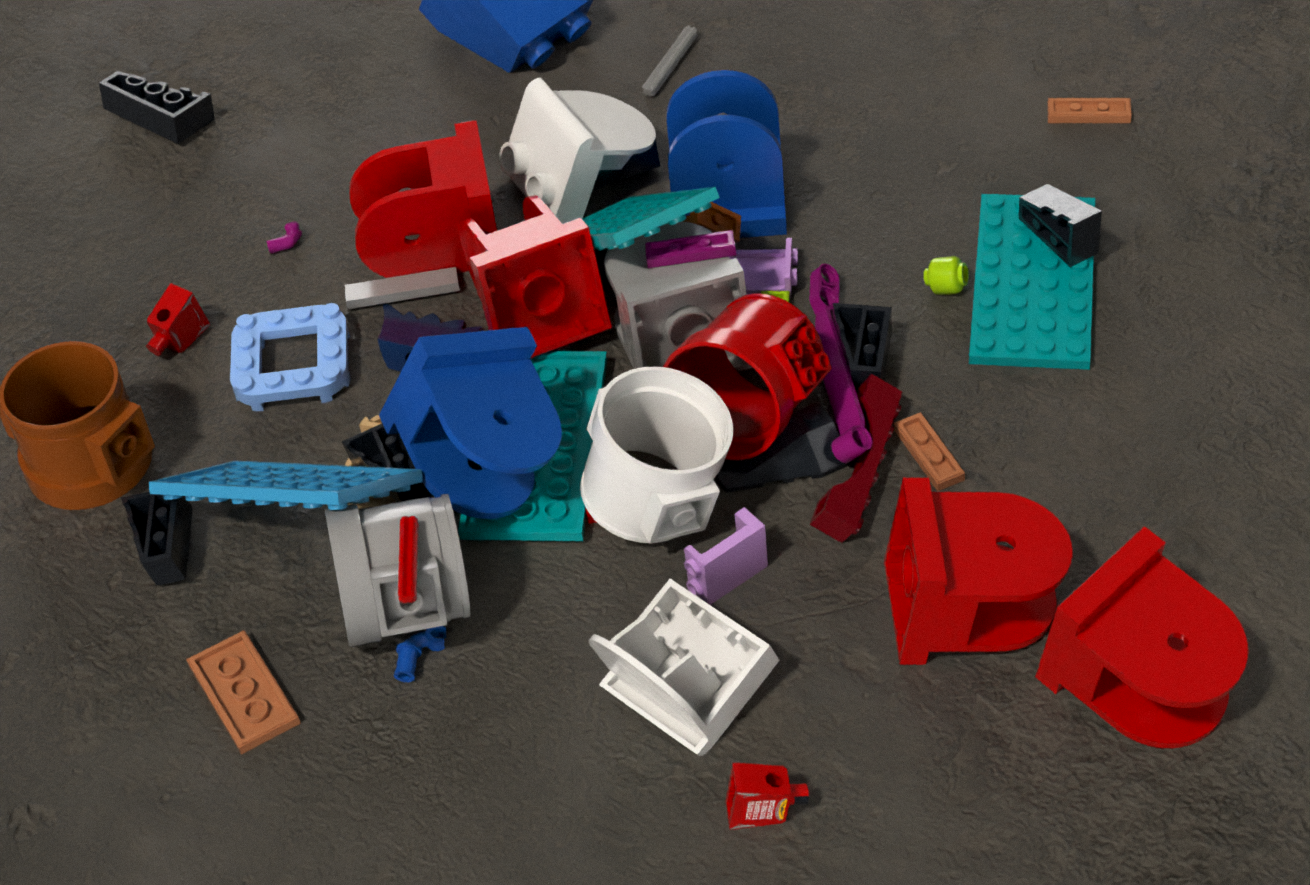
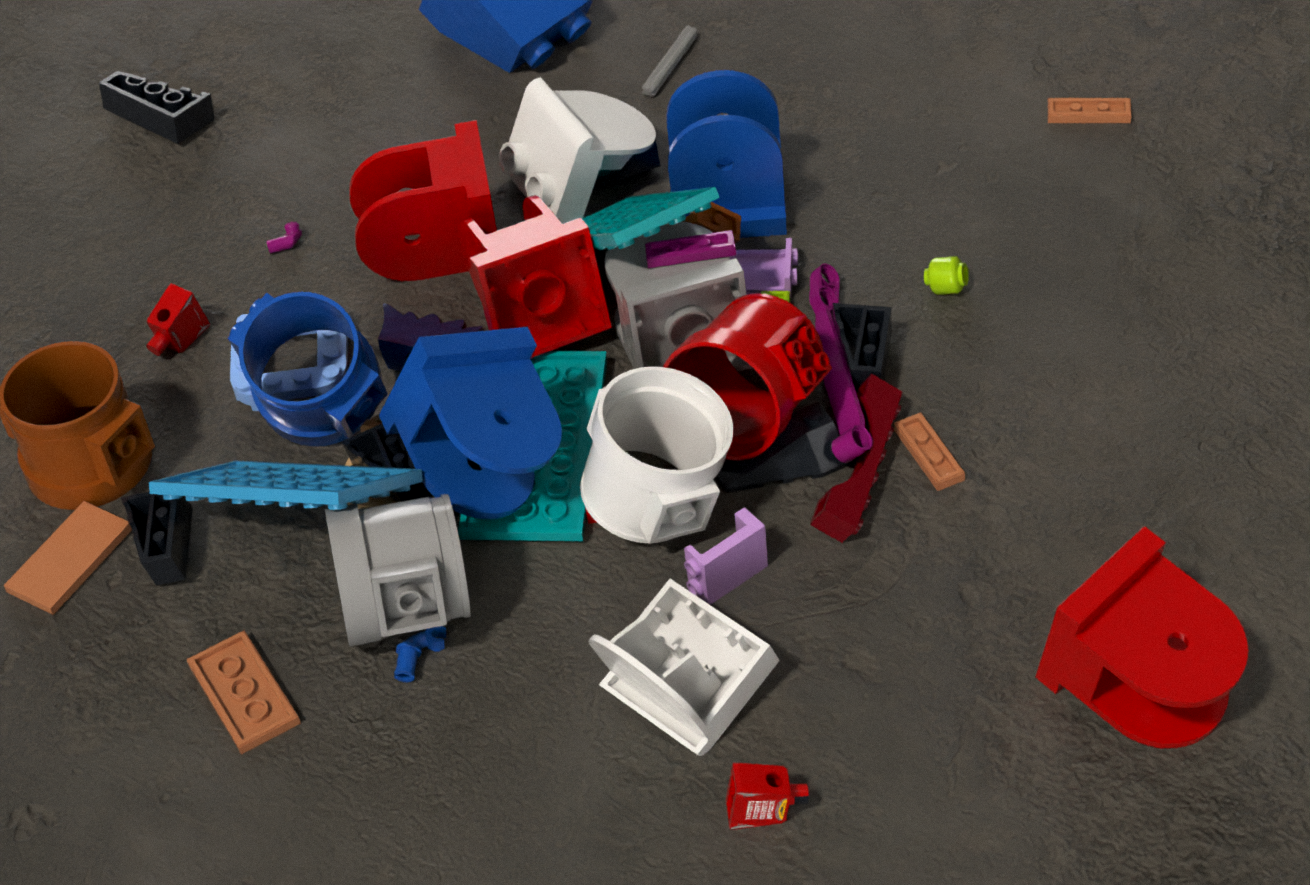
(68, 557): none -> nougat tile
(324, 418): none -> blue cylinder
(401, 288): light grey tile -> none
(408, 559): red axle -> none
(960, 587): red piece -> none
(1025, 297): teal plate -> none
(1062, 223): black wedge -> none

